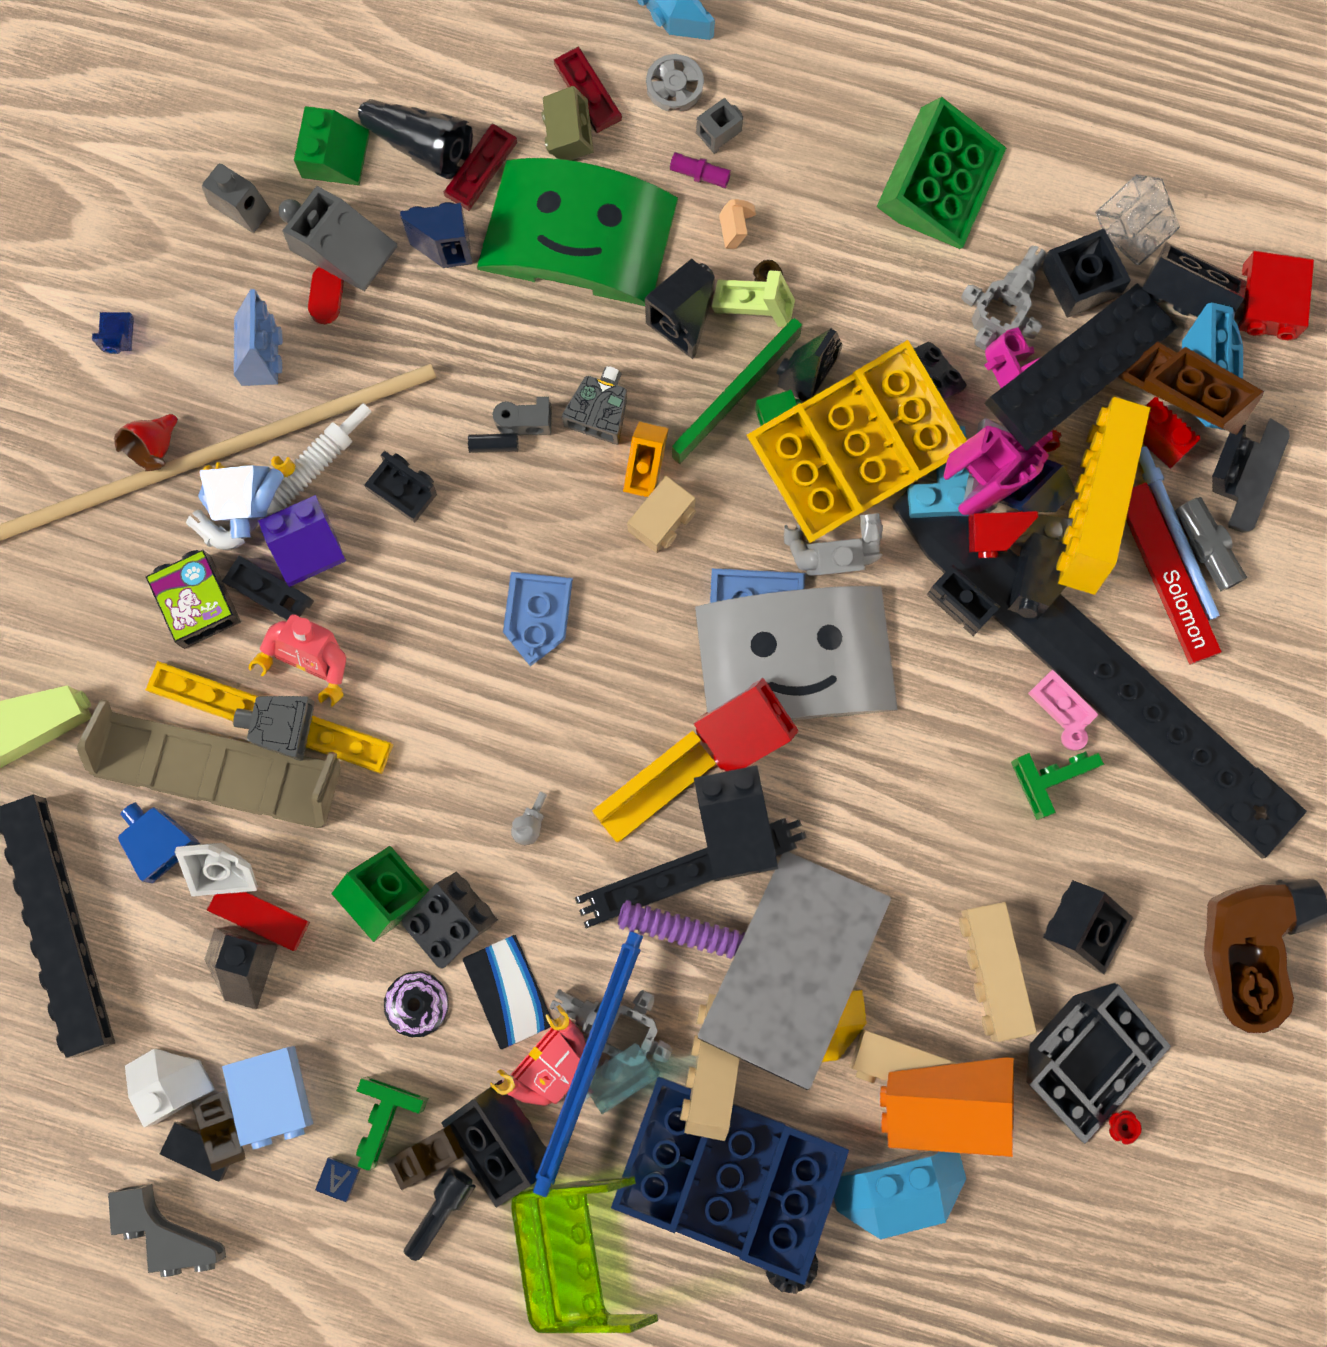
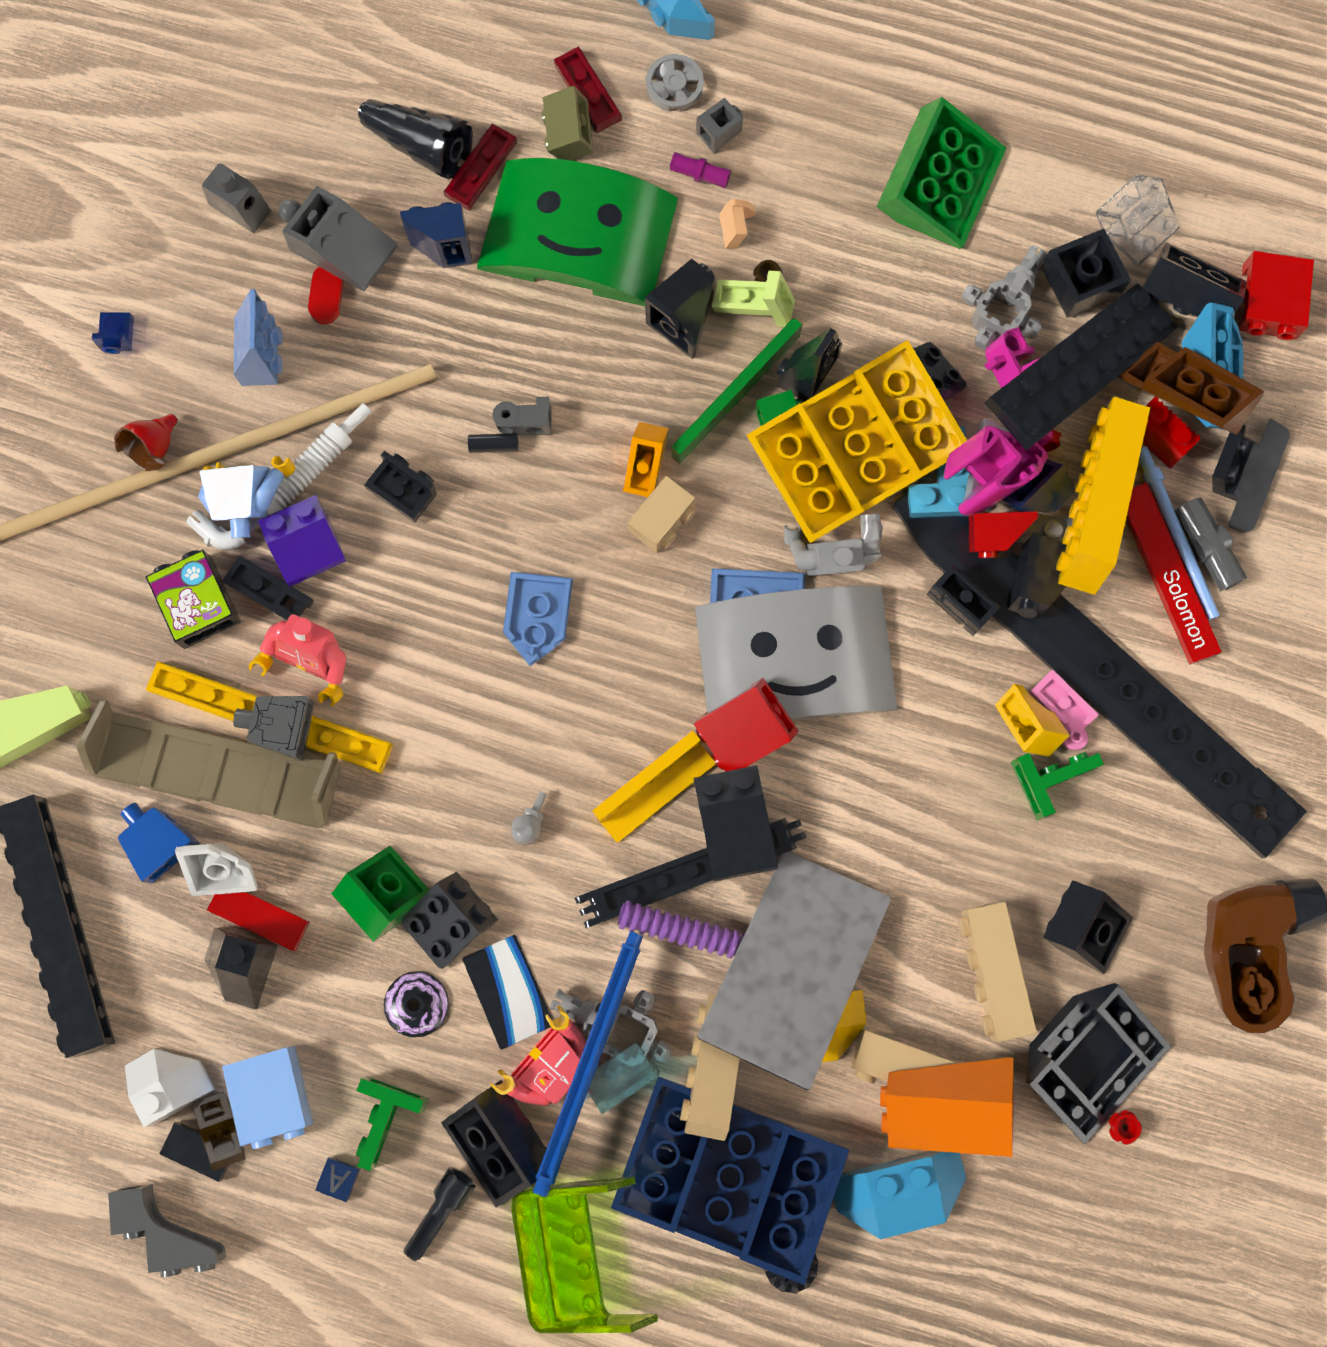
(330, 147): green slope -> none
(425, 1157): dark brown slope -> none
(598, 407): dark grey torso -> none
(1031, 724): none -> yellow arch

